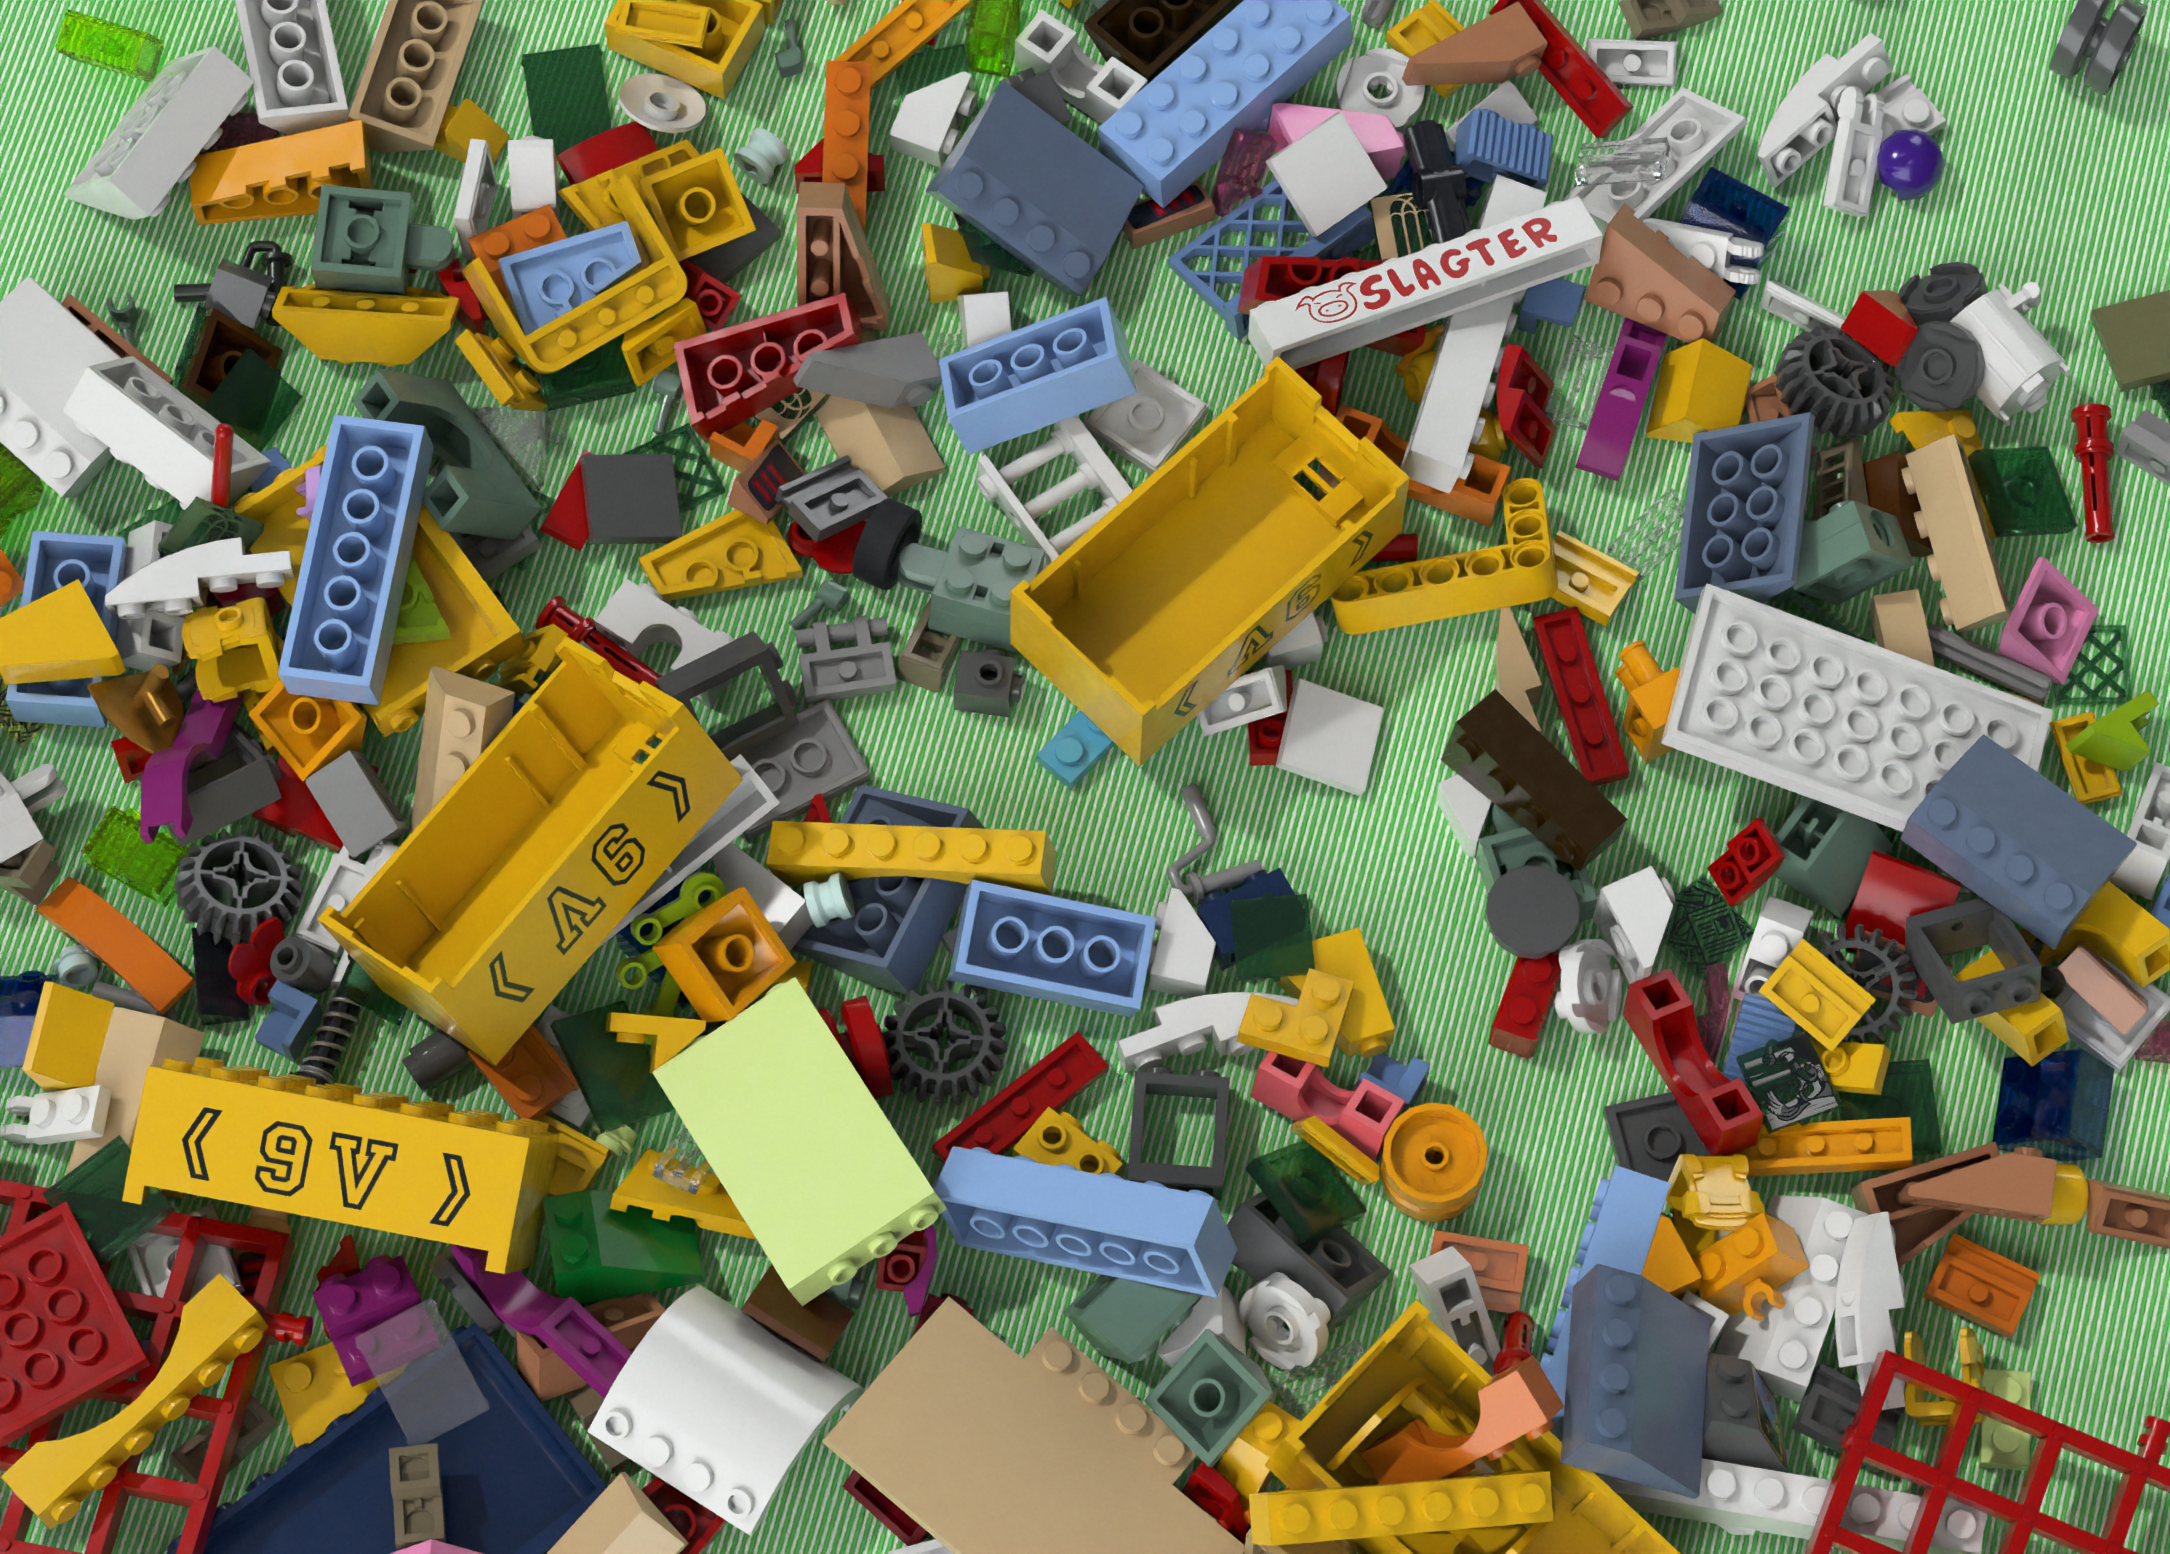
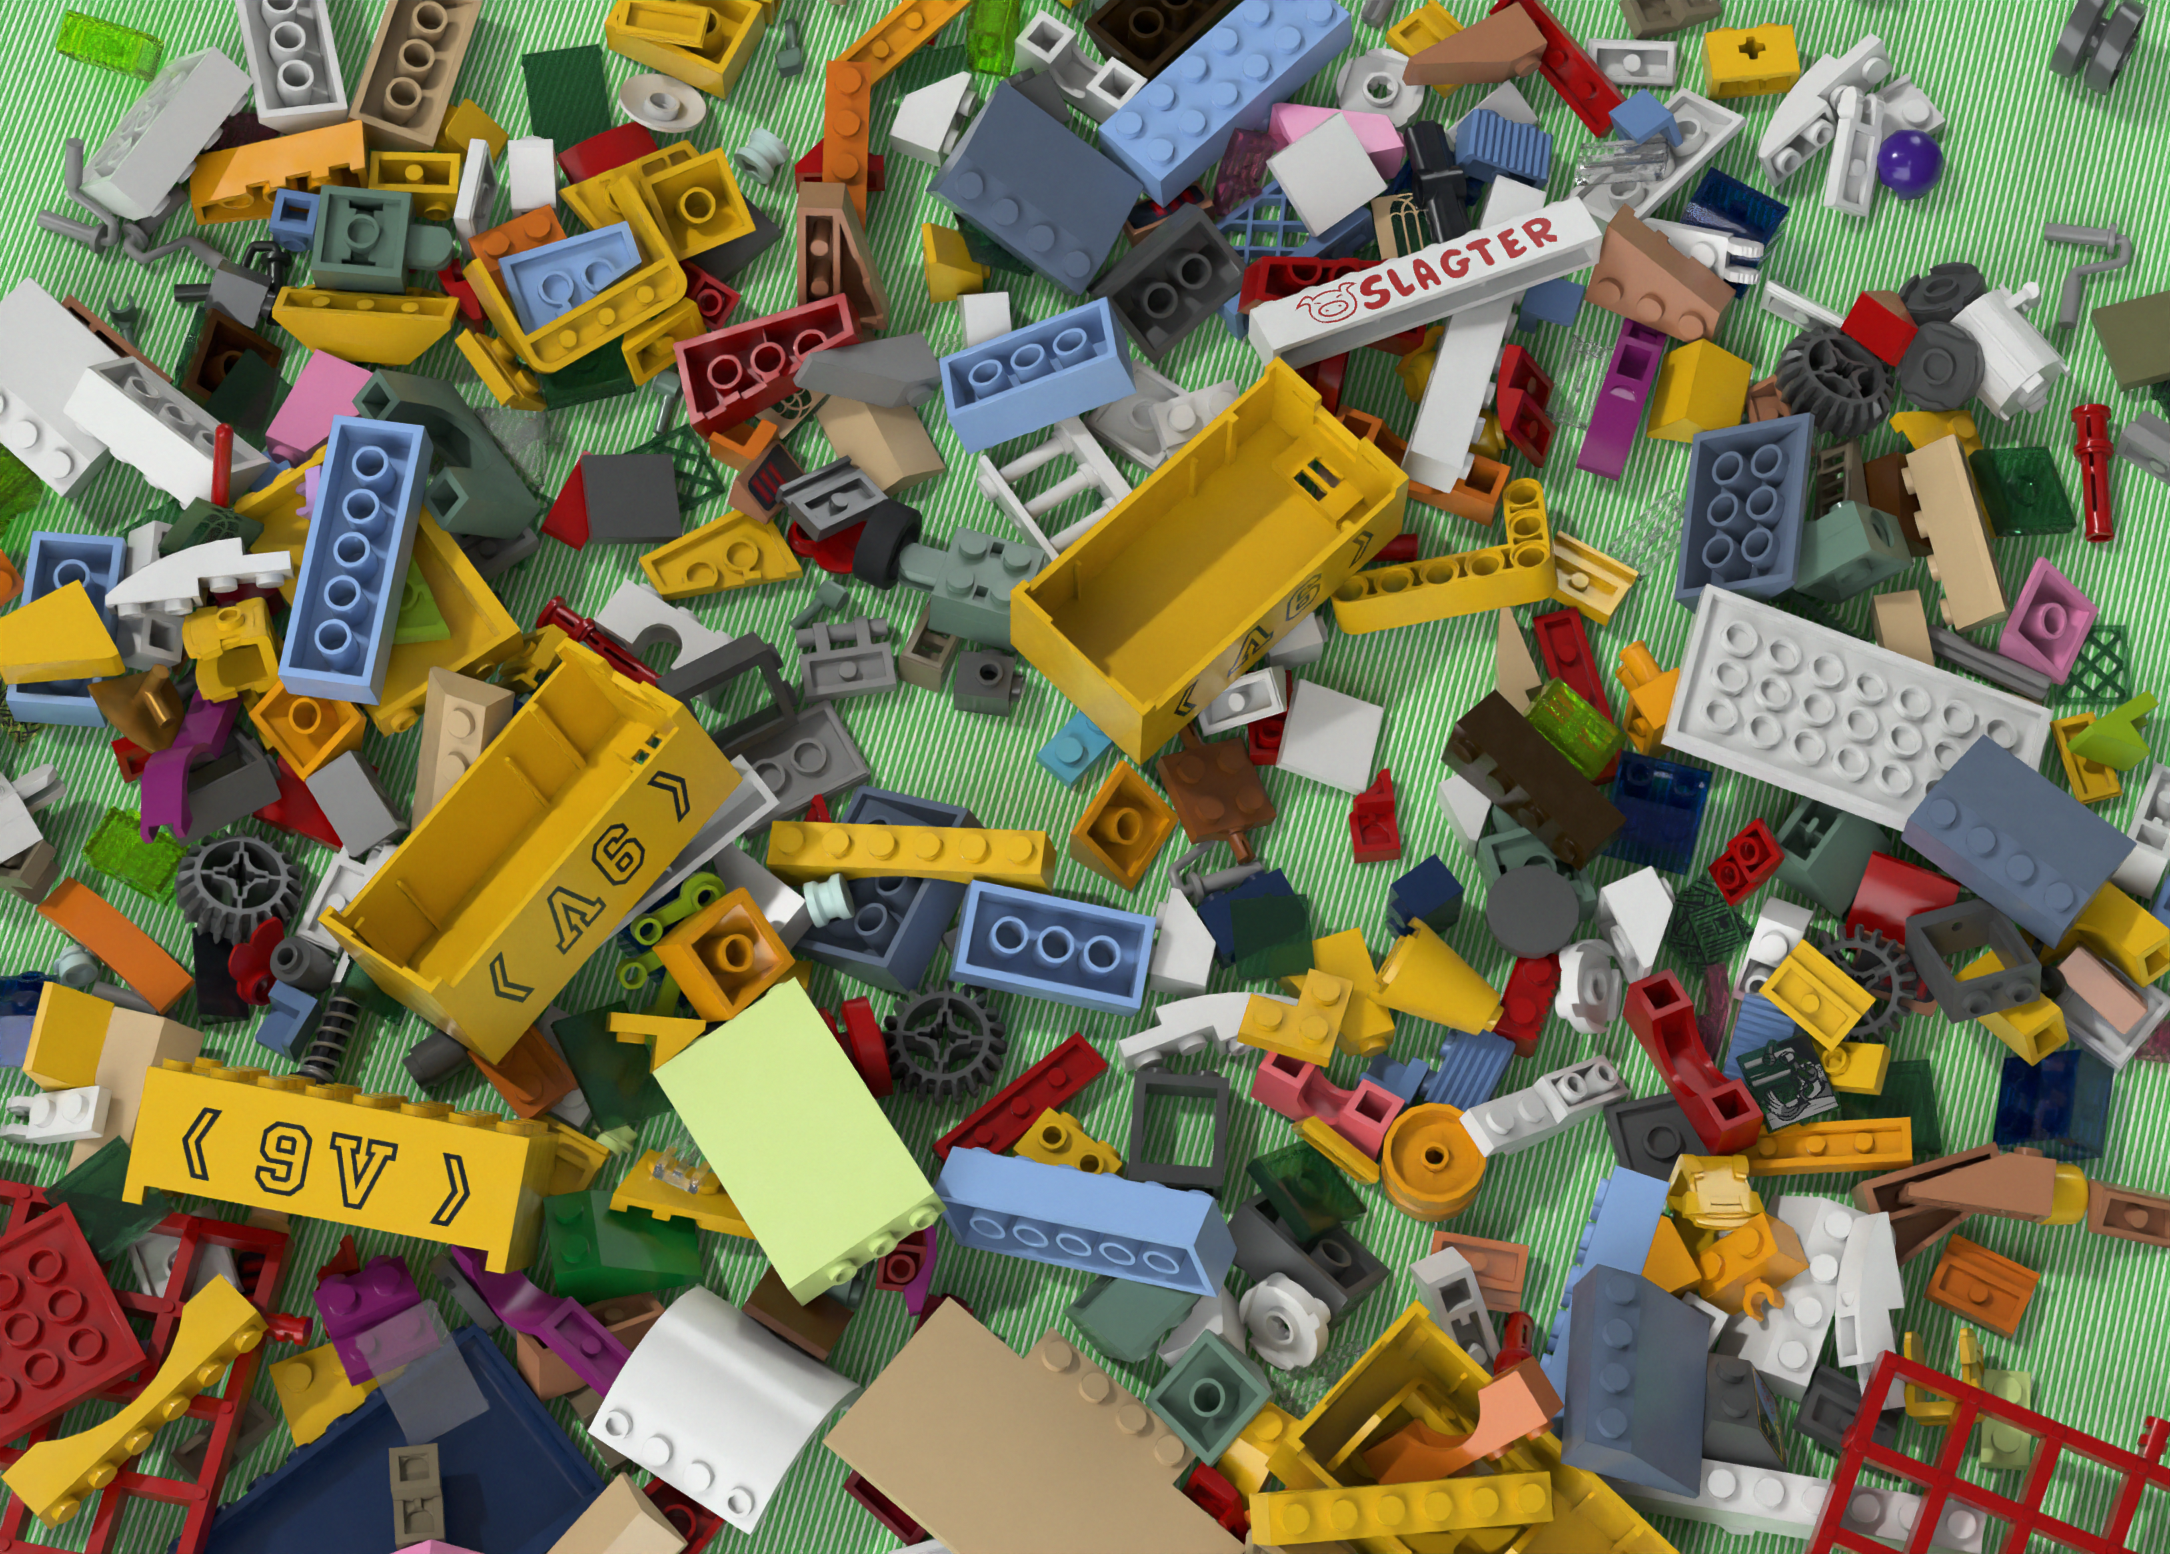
(98, 236): none -> light grey piece
(137, 235): none -> light grey piece
(292, 228): none -> medium blue brick
(308, 412): none -> bright pink slope
(430, 178): none -> yellow brick
(1122, 828): none -> light orange slope
(1171, 281): none -> dark grey slope
(1186, 415): none -> white plate
(1216, 791): none -> dark orange plate
(1374, 823): none -> red slope
(1424, 893): none -> dark blue brick
(1435, 984): none -> yellow cone
(1470, 1069): none -> medium blue brick
(1545, 1108): none -> white slope
(1574, 727): none -> clear neon green brick
(1644, 117): none -> medium blue panel
(1662, 811): none -> clear blue slope
(1771, 65): none -> yellow brick
(2087, 236): none -> light grey piece

